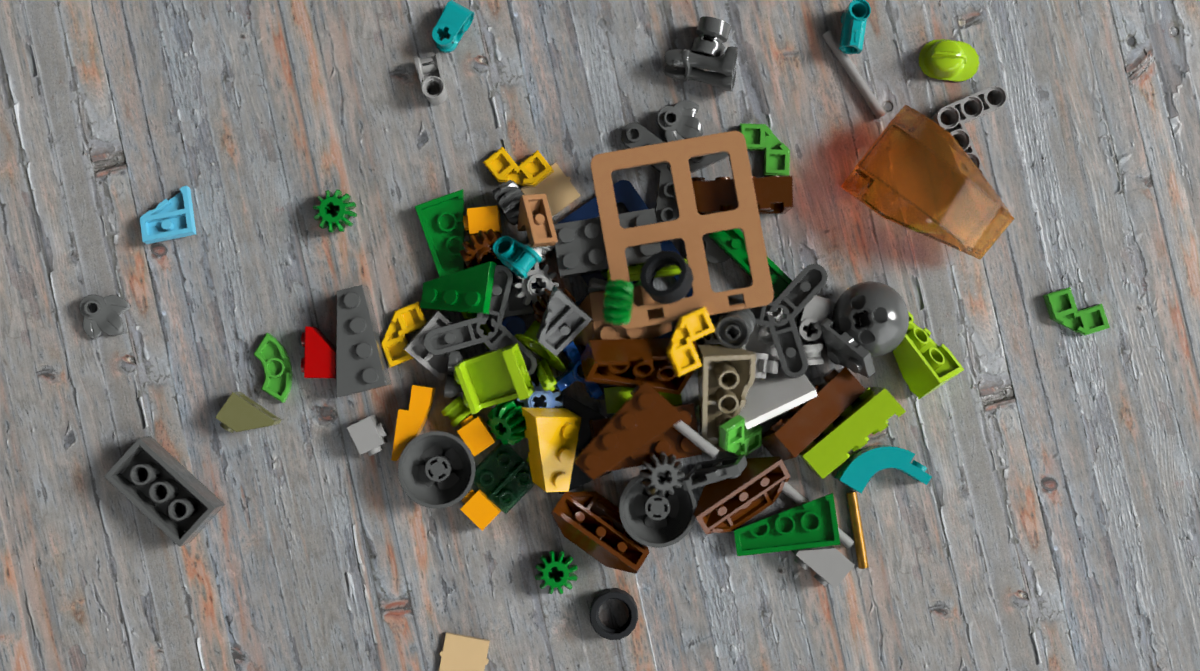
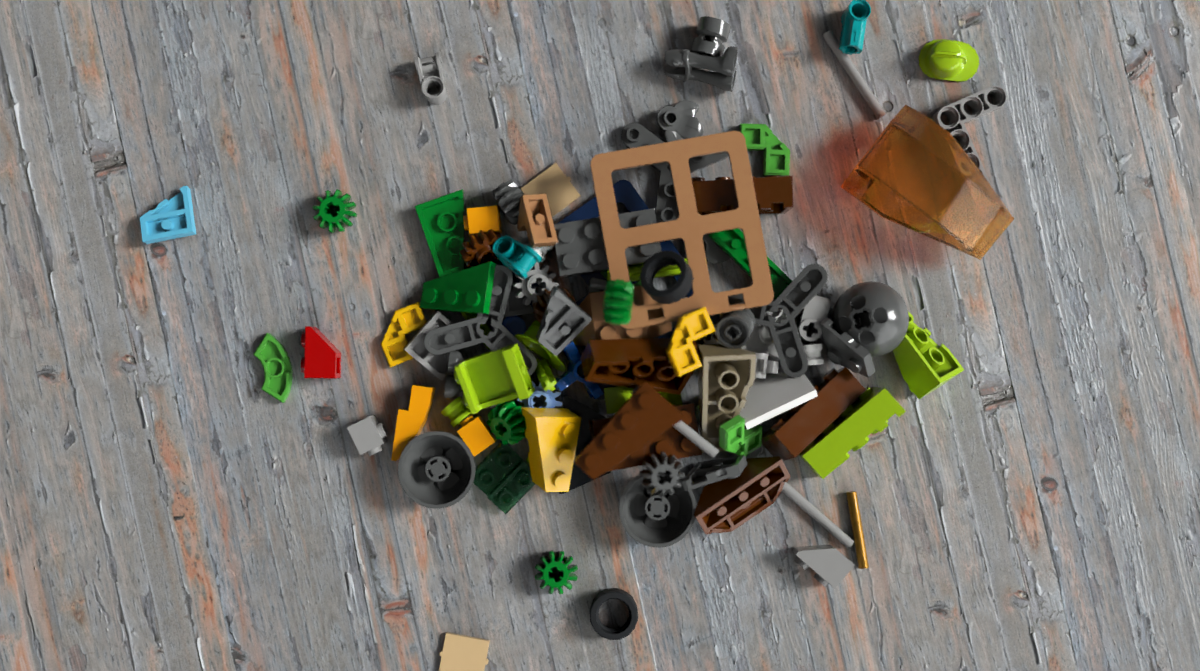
(106, 316): dark grey plate -> none
(164, 490): dark grey brick -> none
(244, 414): olive slope -> none
(360, 357): dark grey wedge -> none
(453, 22): teal piece -> none
(479, 508): light orange brick -> none
(528, 173): yellow tile -> none
(597, 529): reddish brown wedge -> none
(794, 529): green wing -> none
(866, 462): teal arch -> none
(1064, 311): bright green tile -> none

